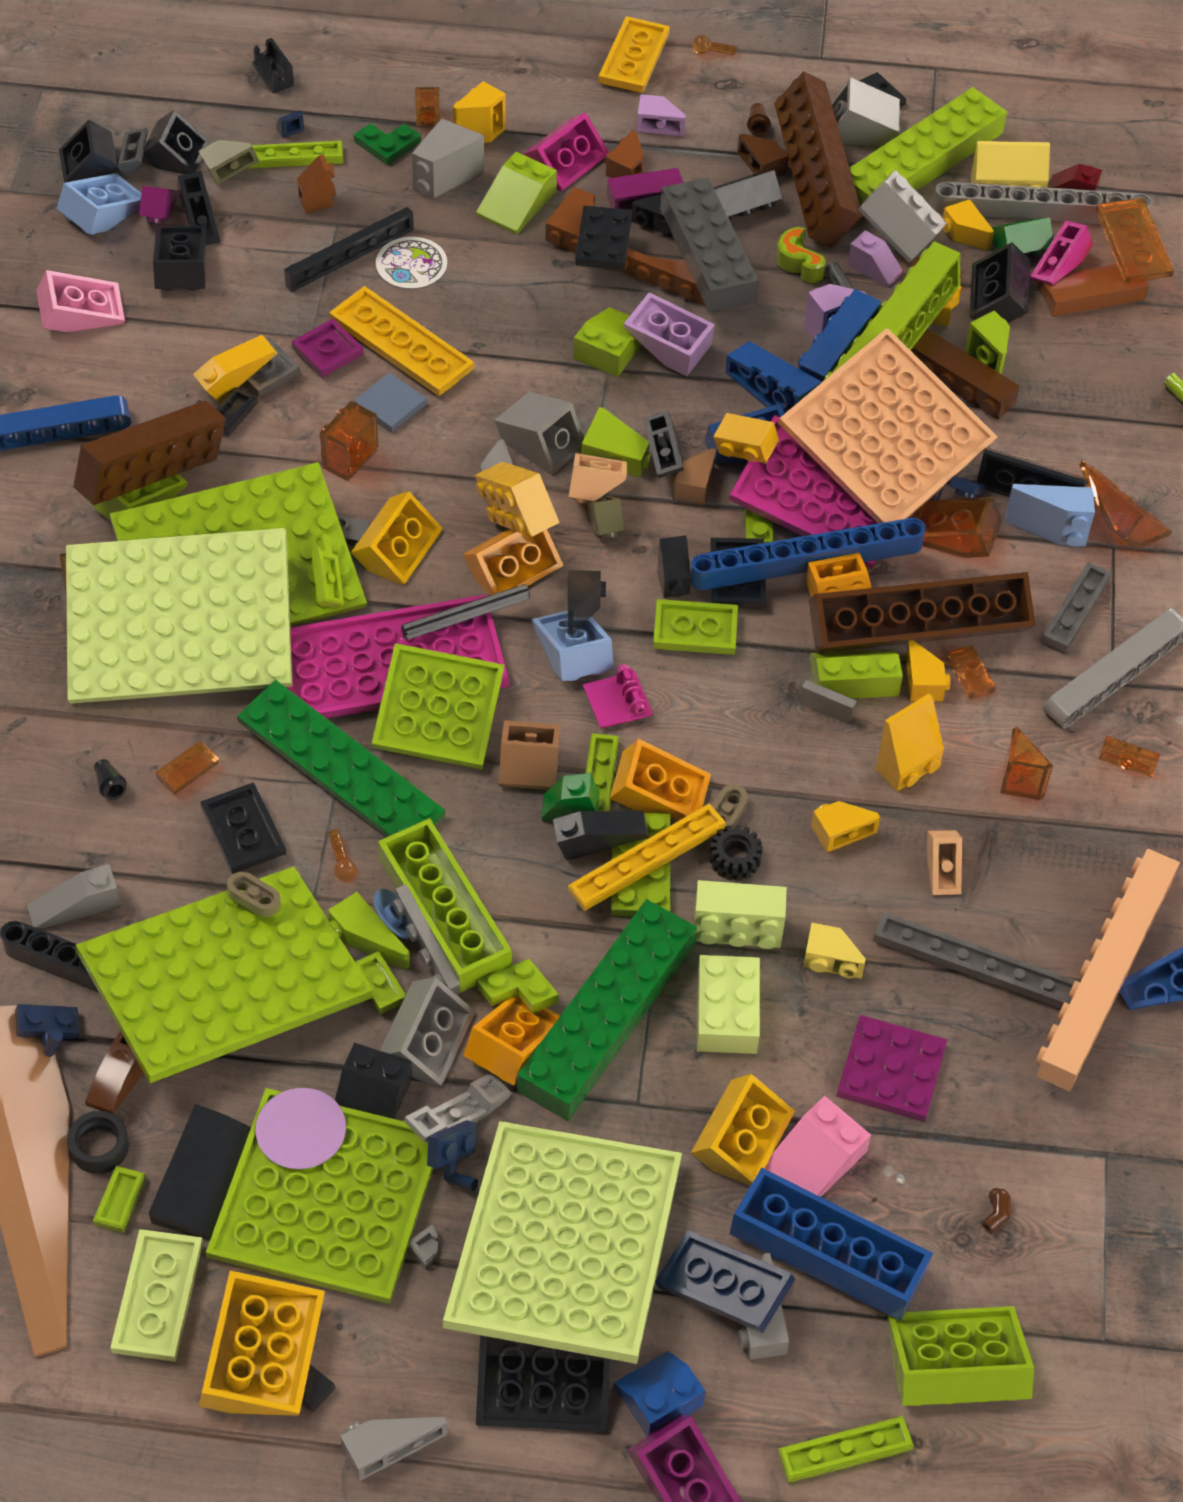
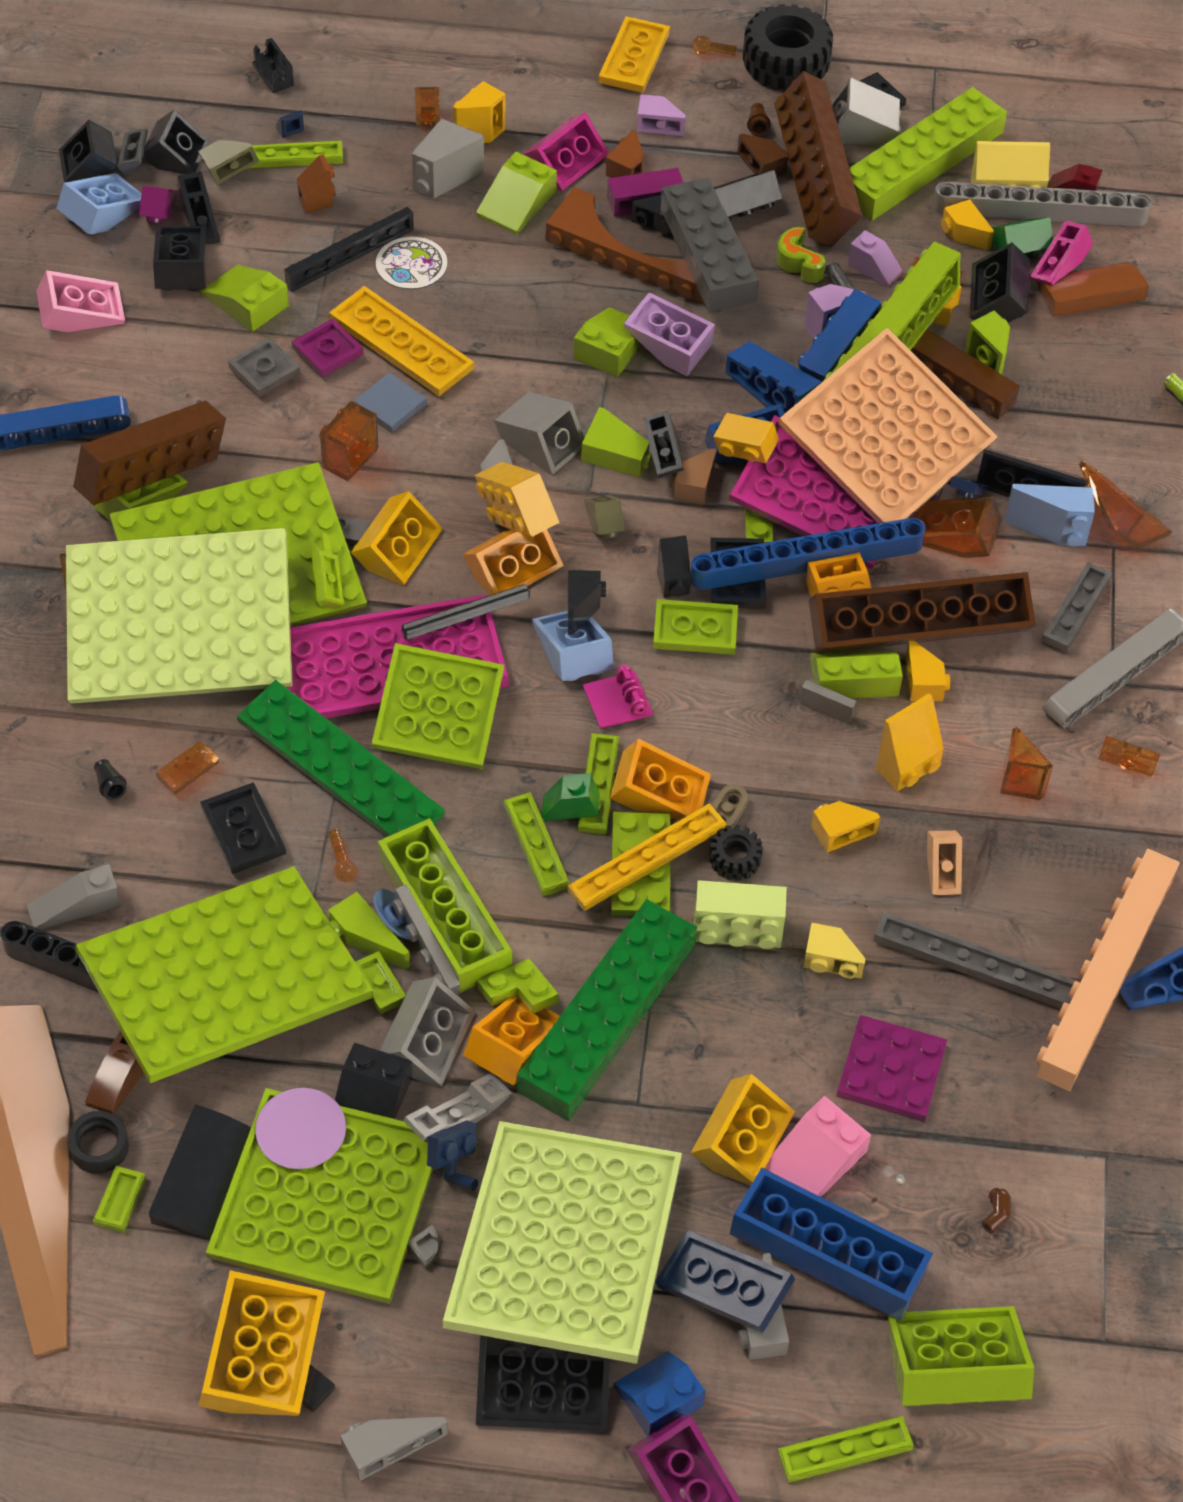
(48, 1023): dark blue plate -> none
(157, 1295): yellowish green plate -> none
(234, 367): yellow slope -> none
(236, 408): black plate -> none
(248, 295): none -> lime slope
(257, 895): dark tan plate -> none
(384, 146): green plate -> none
(529, 755): medium nougat slope -> none
(536, 844): none -> lime tile
(595, 477): light nougat slope -> none
(597, 831): black slope -> none
(603, 237): black plate -> none
(728, 1004): yellowish green brick -> none
(792, 28): none -> black tyre
(901, 215): light grey slope -> none
(970, 672): clear orange plate -> none
(1134, 240): clear orange tile -> none

